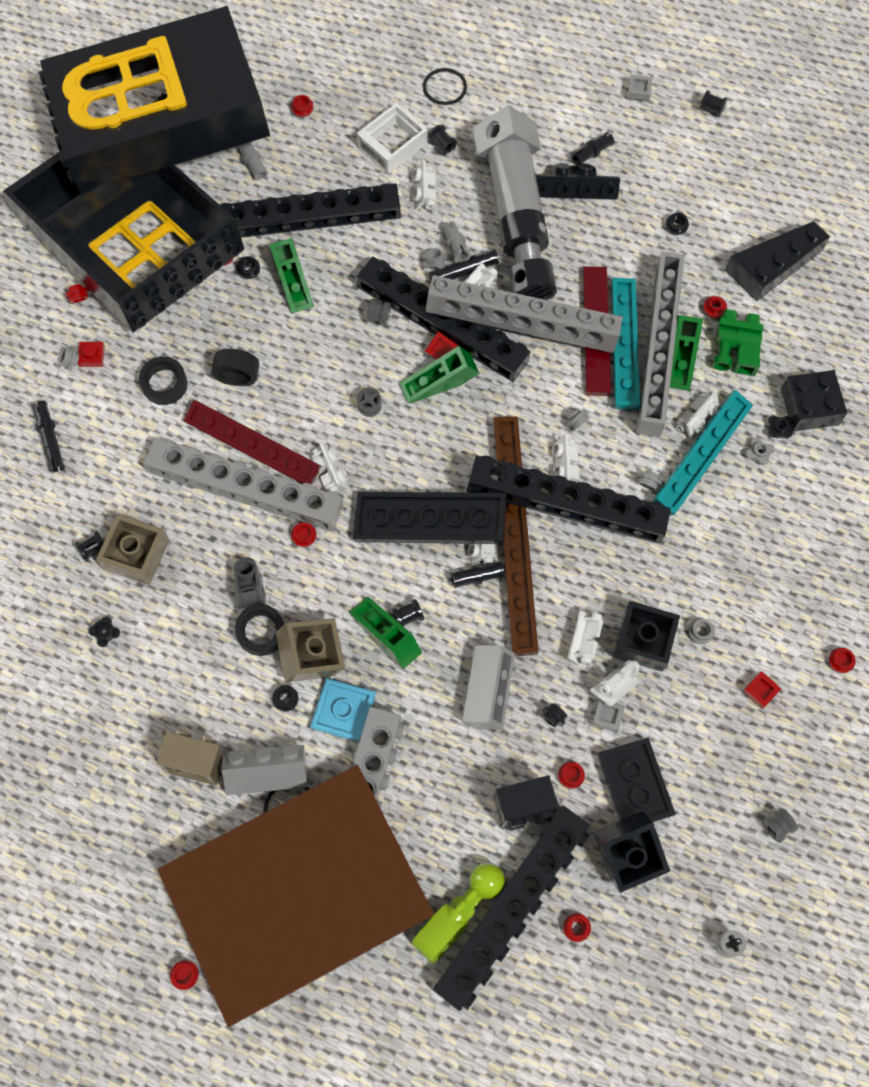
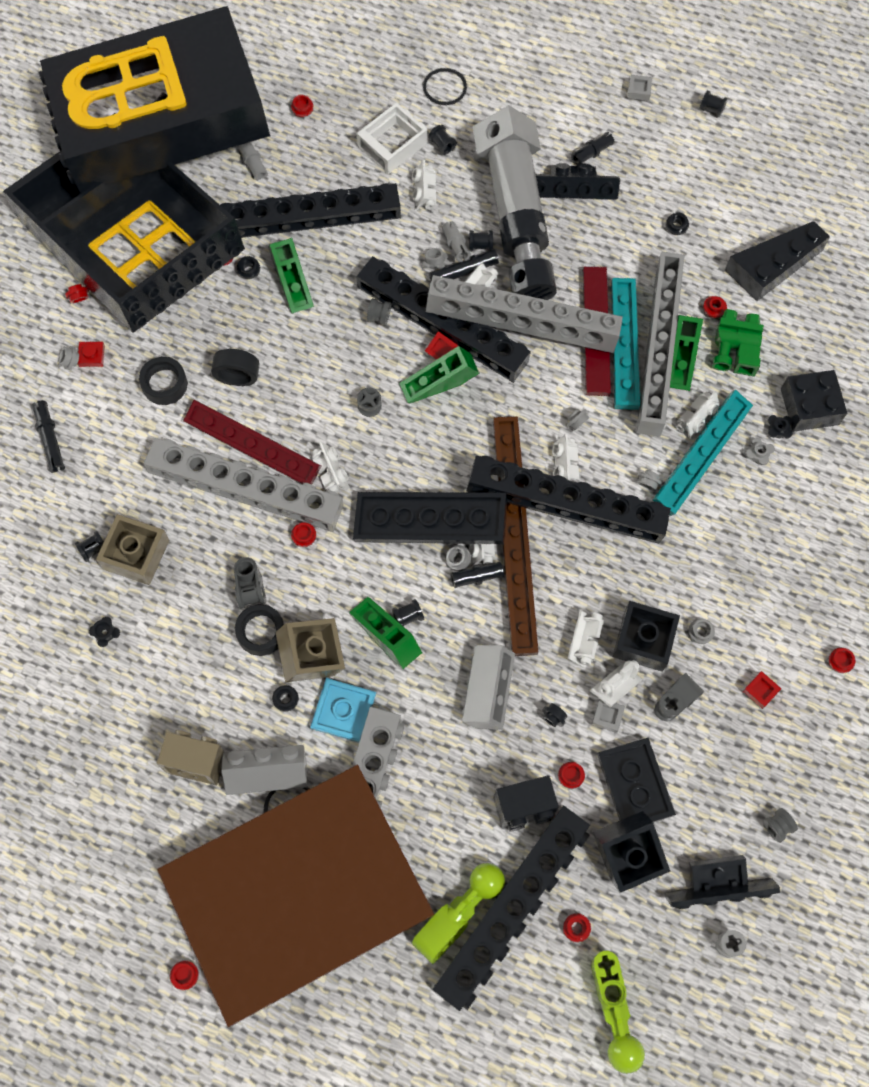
(452, 555): none -> light grey plate
(480, 240): none -> black bush
(625, 1051): none -> lime beam
(680, 696): none -> dark grey piece
(720, 881): none -> black bracket

